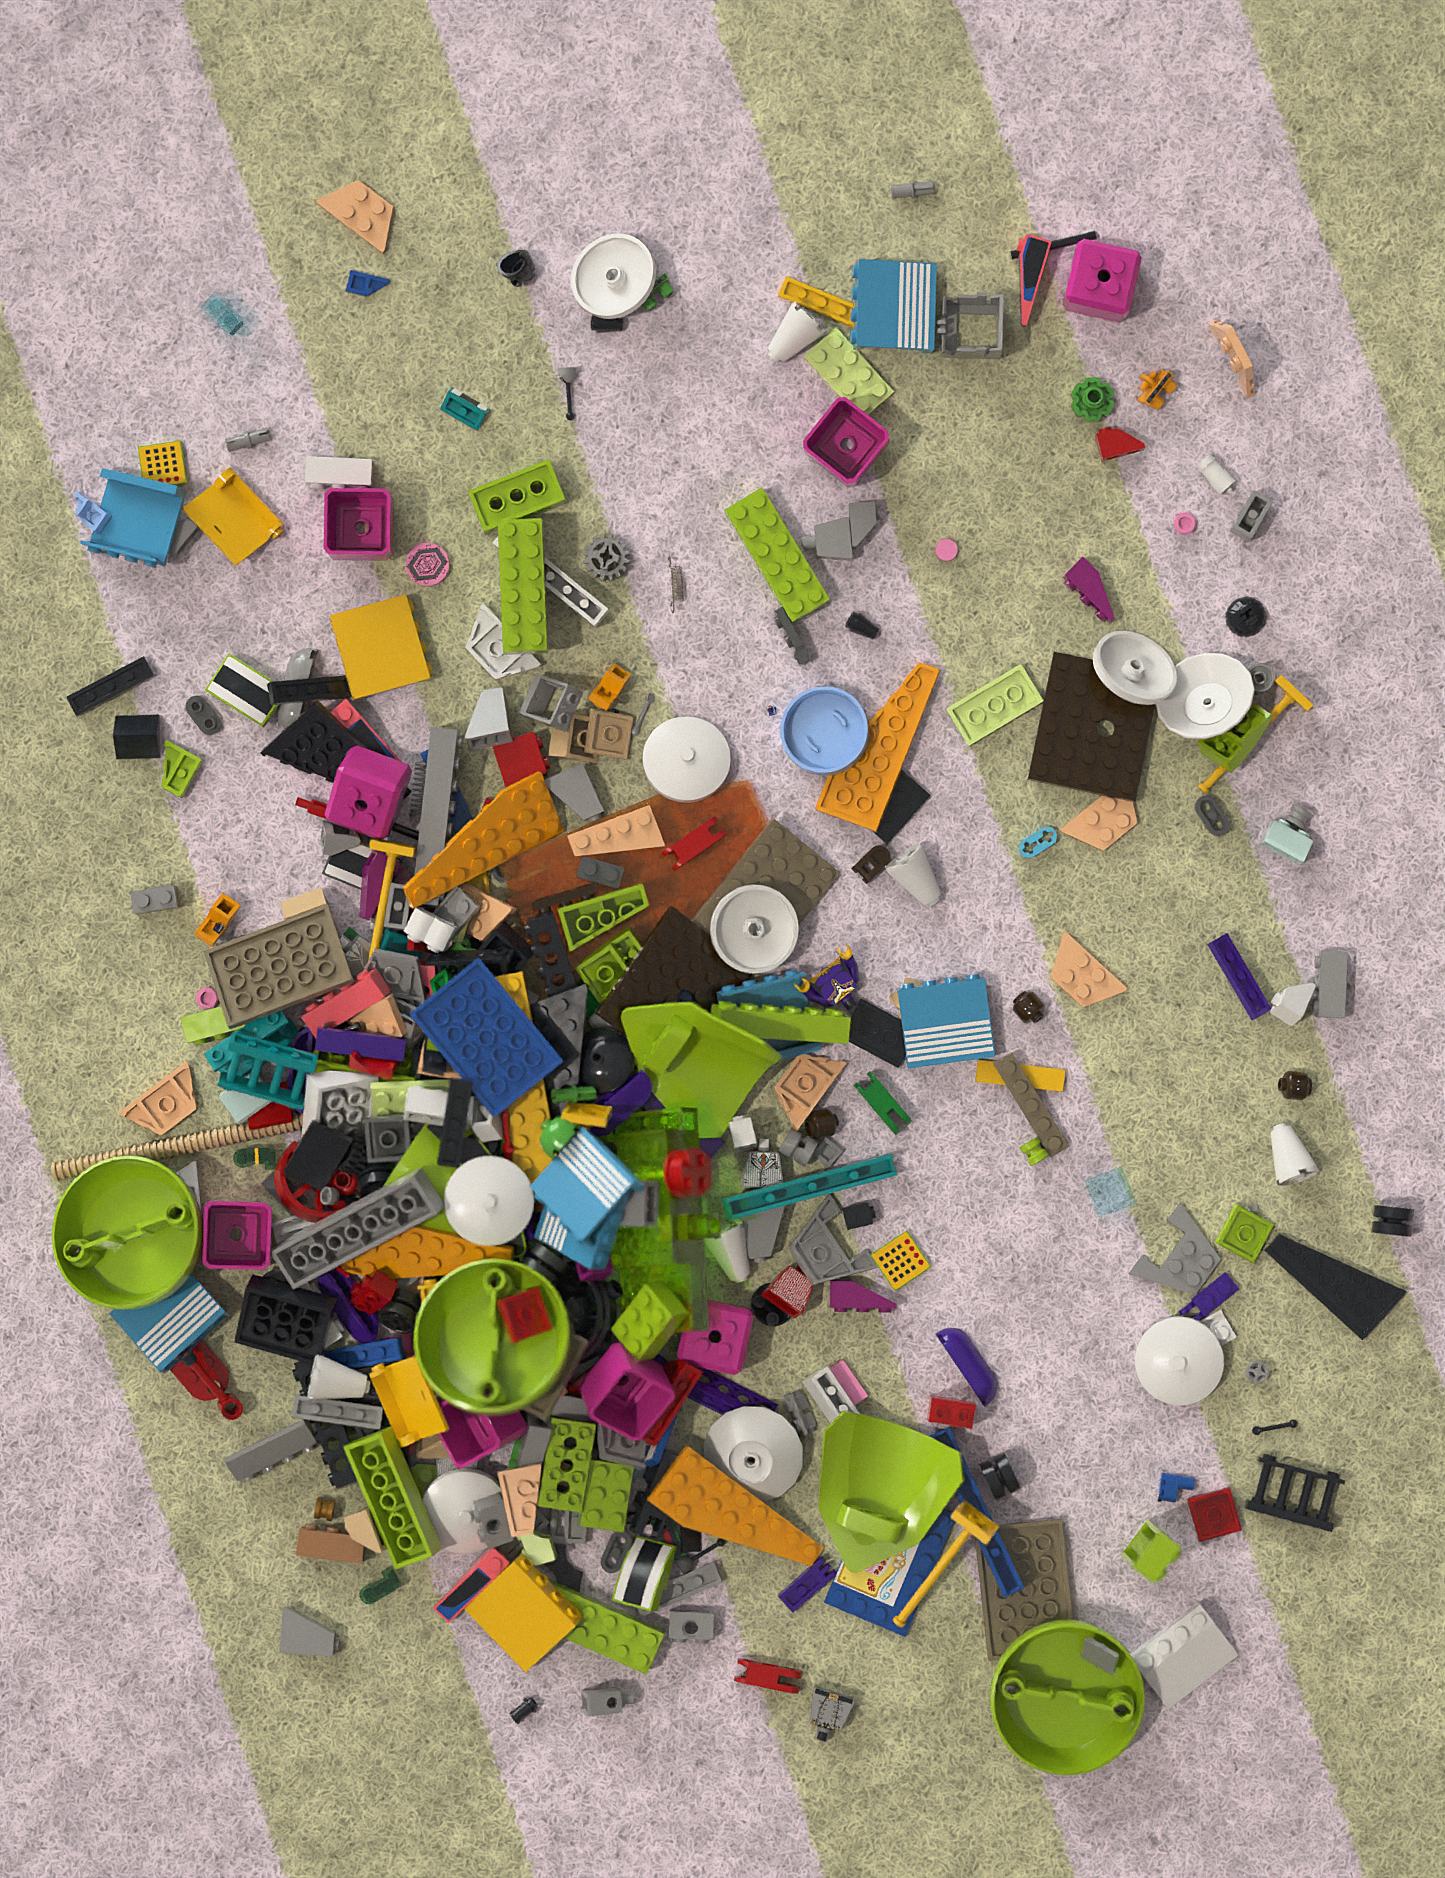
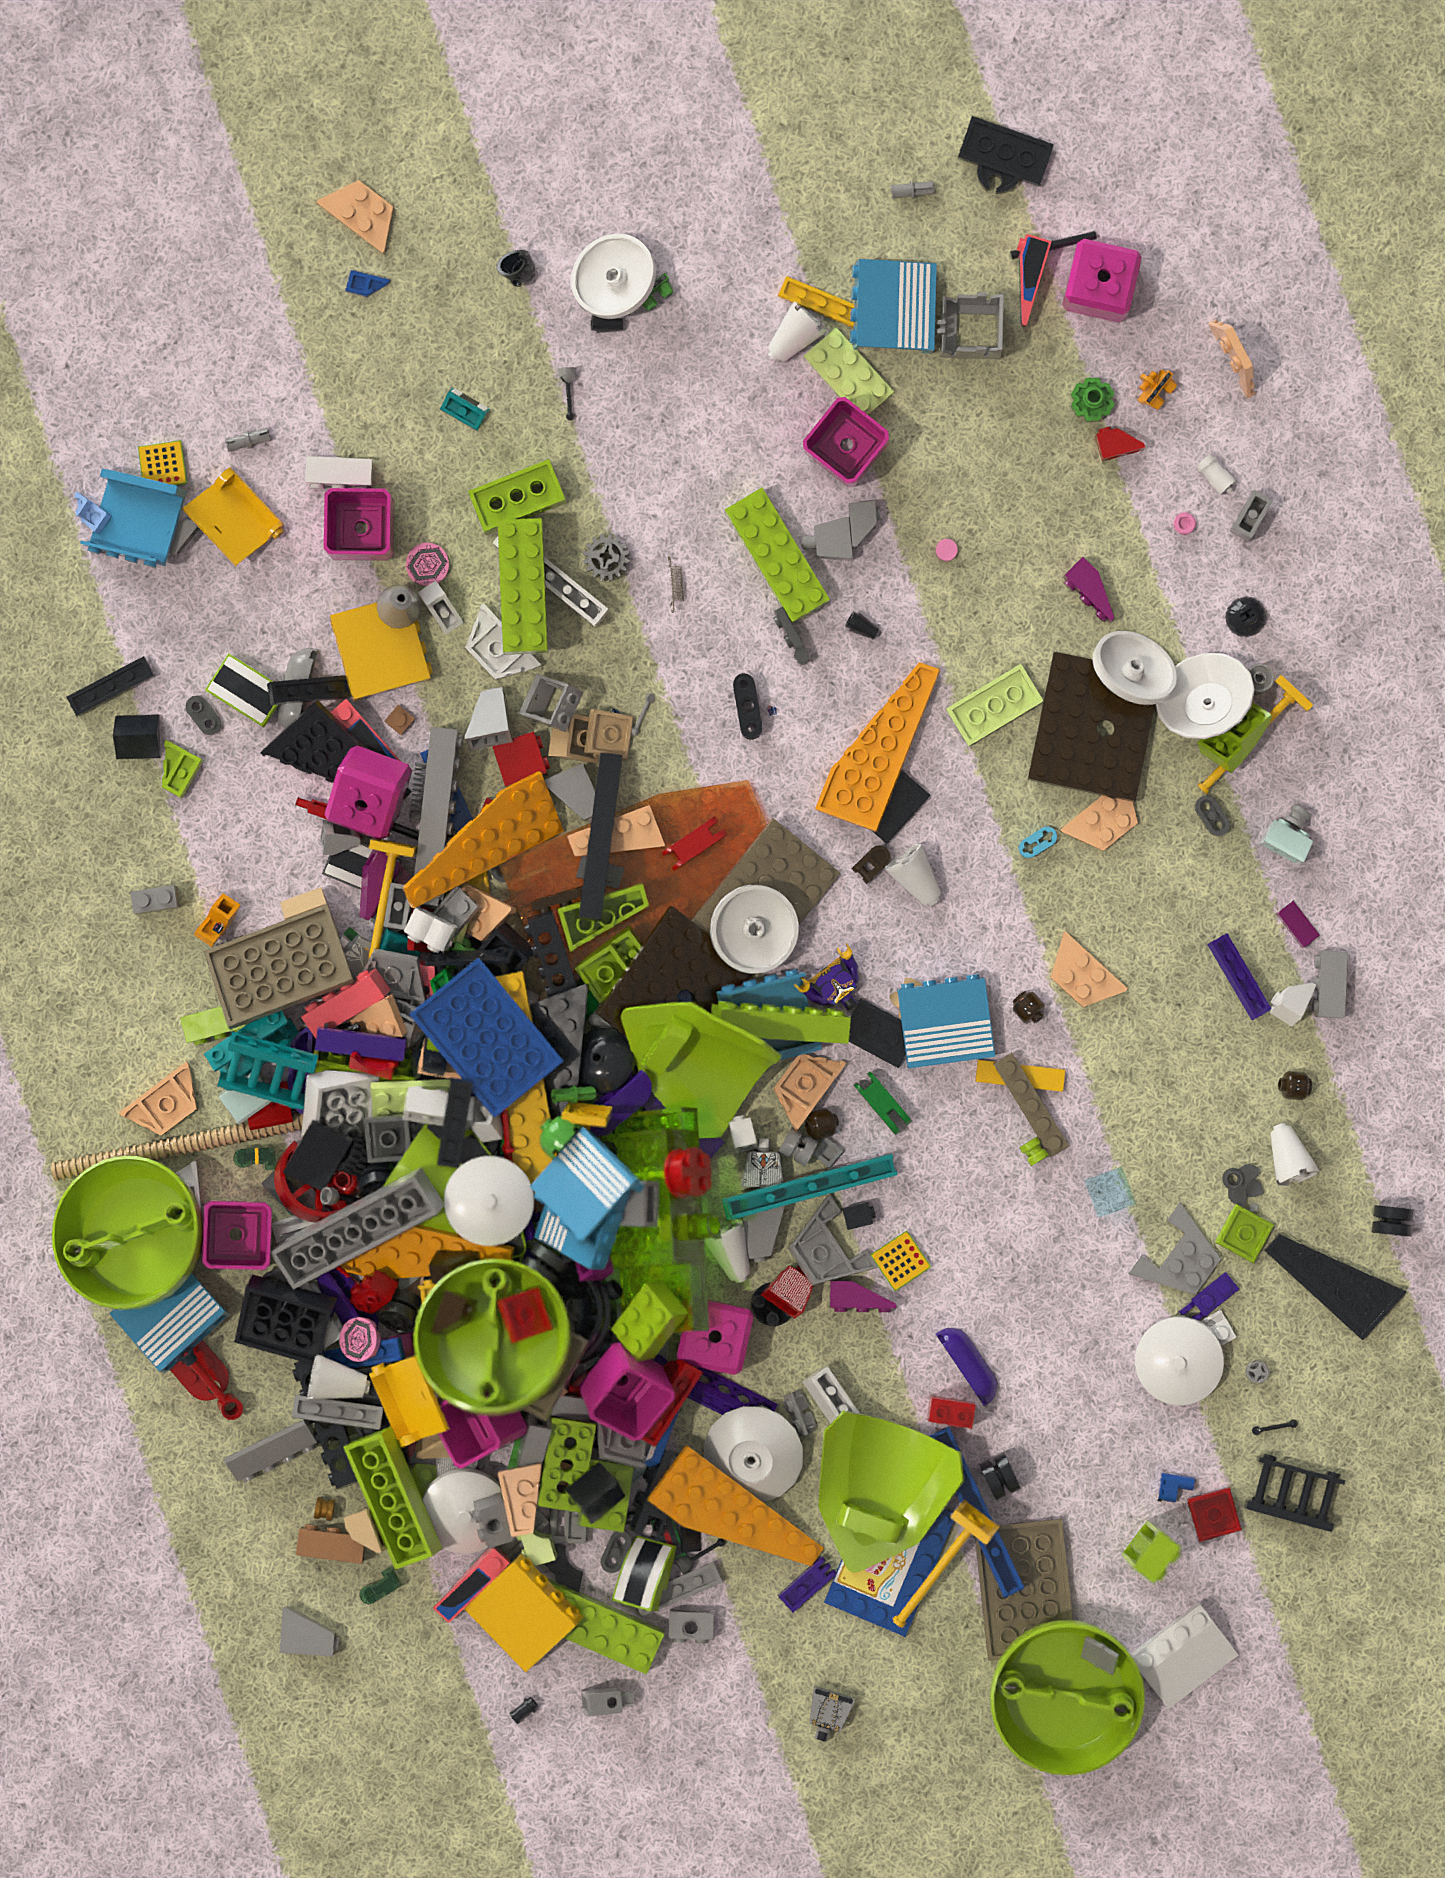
(207, 998): bright pink tile -> none
(223, 314): clear light blue slope -> none
(359, 1339): none -> bright pink tile
(397, 613): none -> light grey cone
(399, 720): none -> medium nougat plate
(440, 607): none -> white slope
(448, 1261): none -> dark brown slope
(453, 1312): none -> dark brown slope
(595, 1492): none -> black slope
(600, 837): none -> black tile
(610, 687): light orange brick -> none
(686, 759): white dish -> none
(747, 694): none -> black piece
(768, 1676): red piece -> none
(824, 731): light blue brick -> none
(848, 1382): bright pink tile -> none
(1004, 155): none -> black plate
(1245, 1185): none -> dark grey plate
(1297, 924): none -> magenta slope

